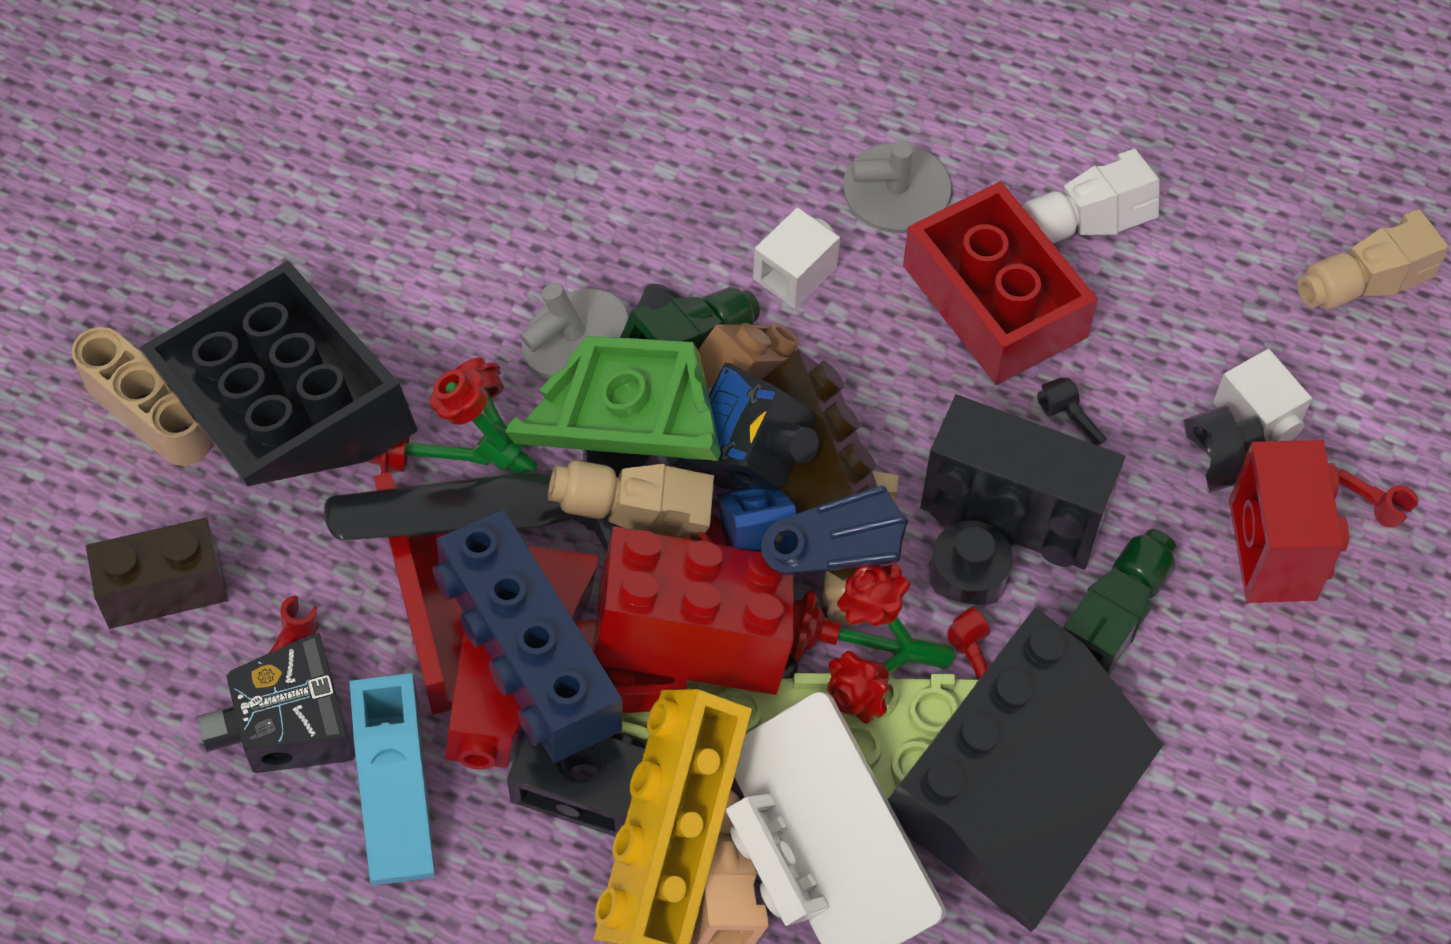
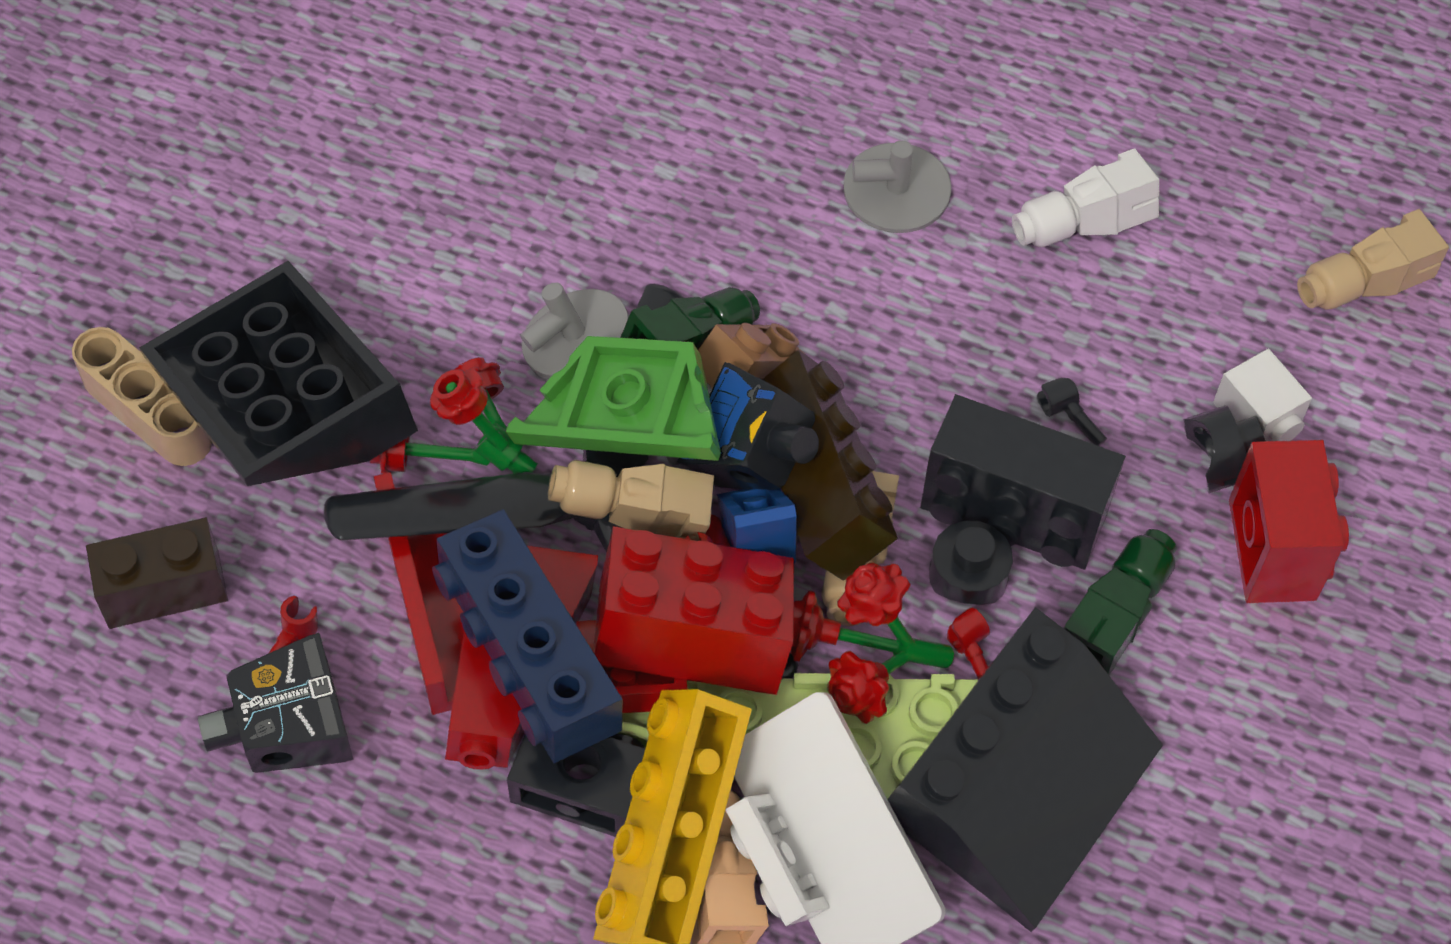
(392, 778): medium azure slope -> none
(796, 257): white brick -> none
(839, 535): dark blue piece -> none
(999, 282): red brick -> none
(1382, 501): red hand -> none

